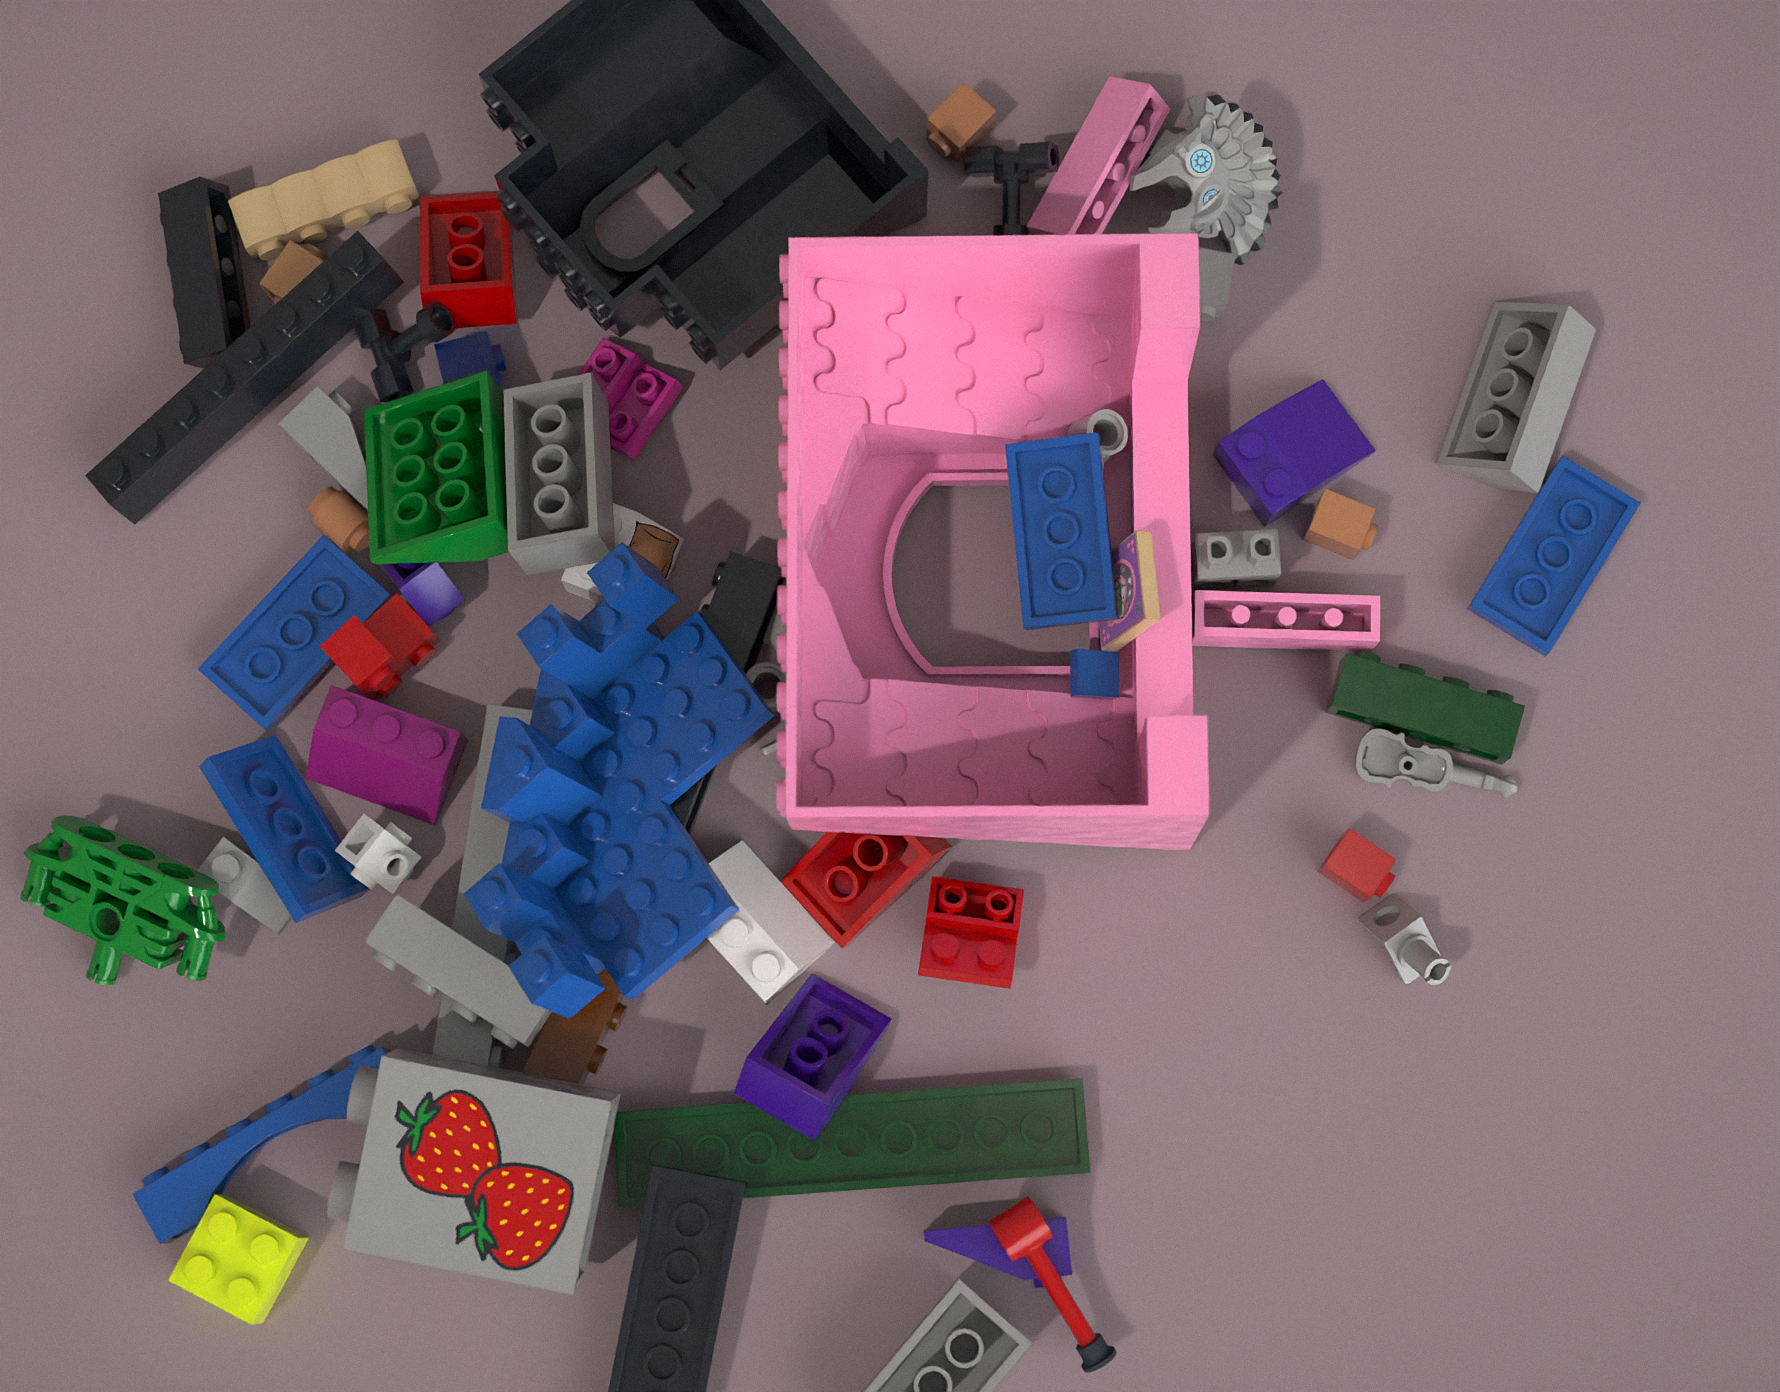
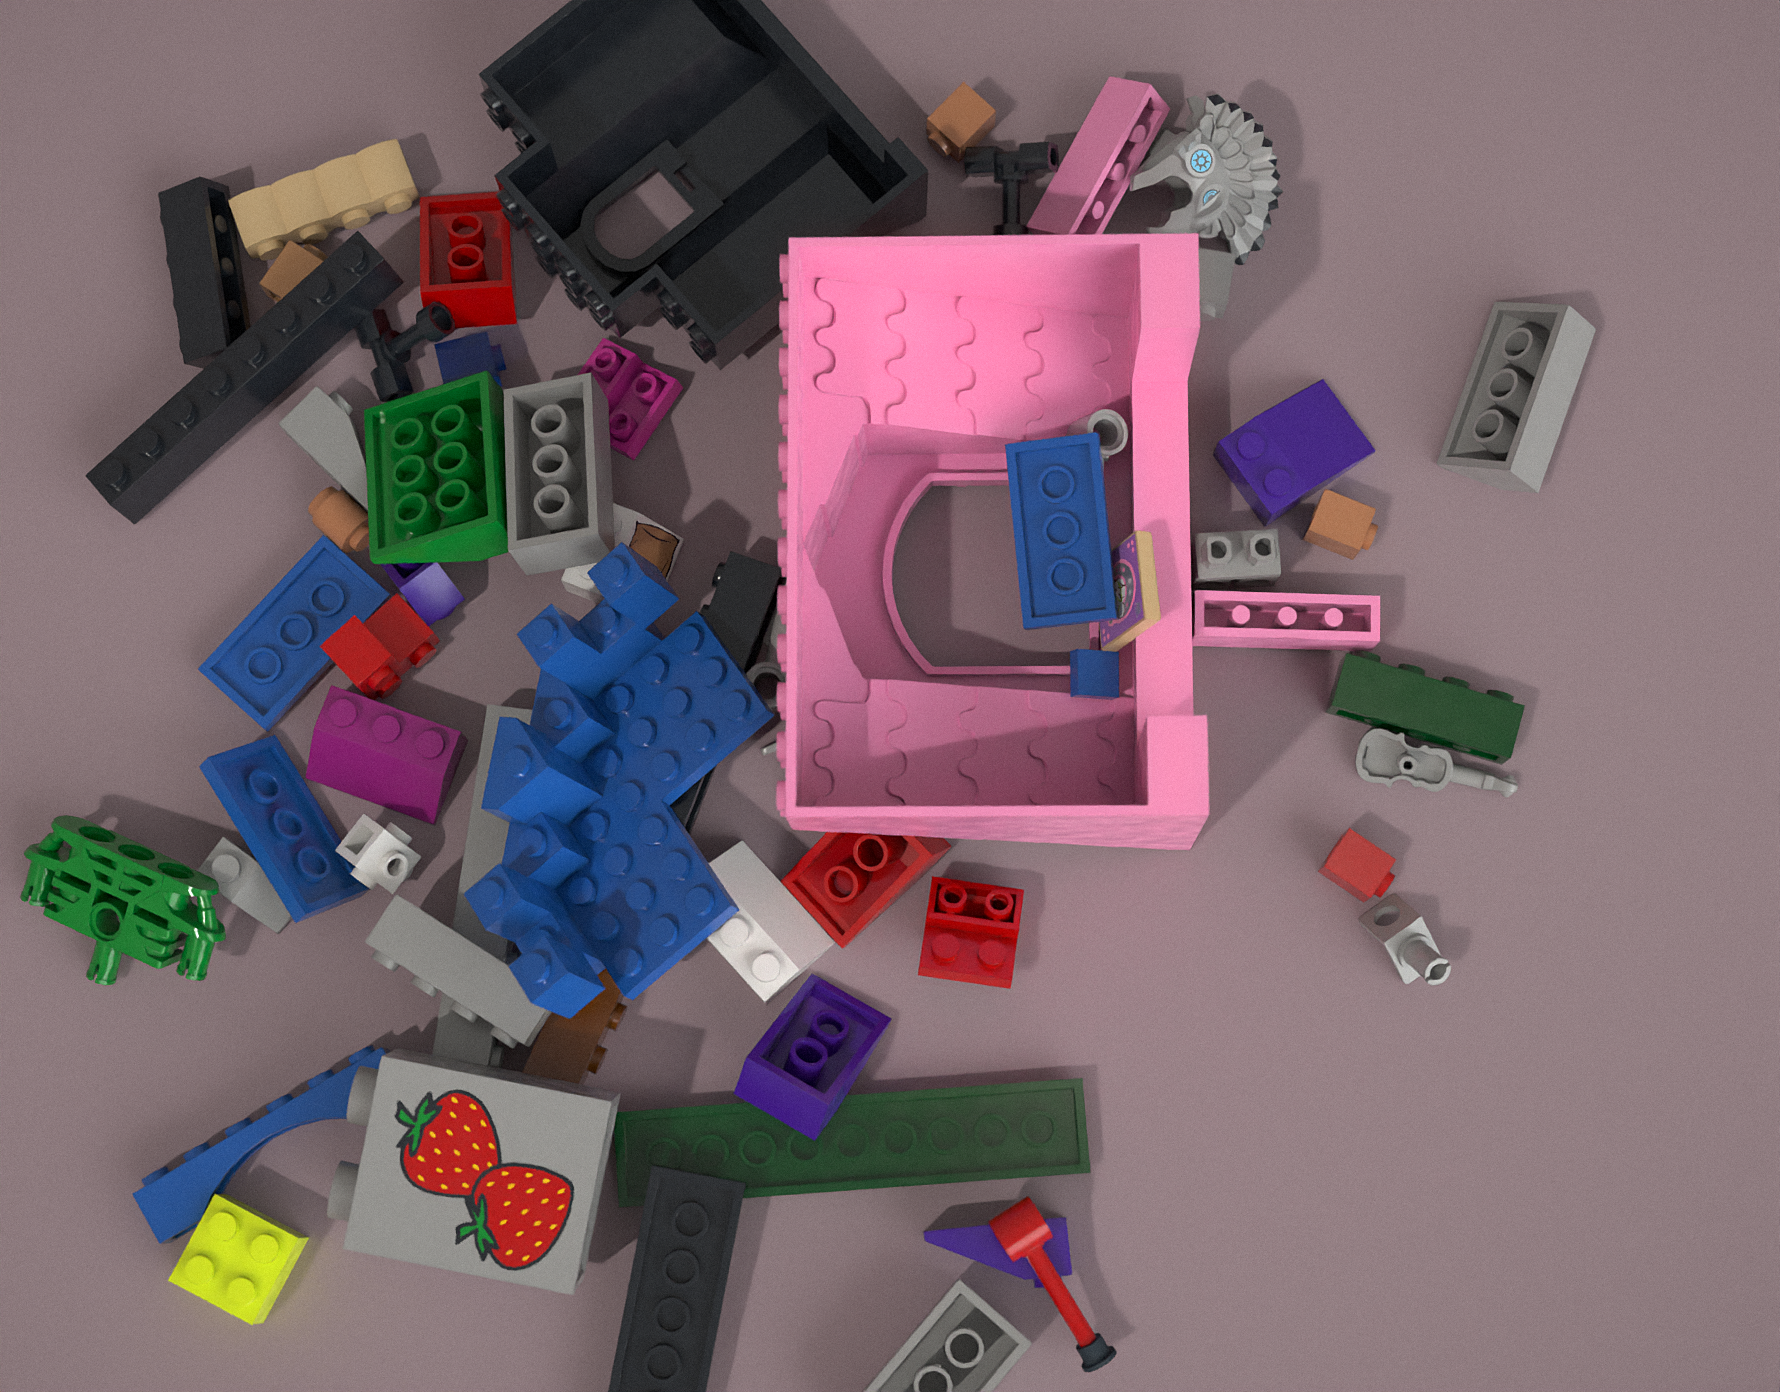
(1553, 556): blue plate -> none

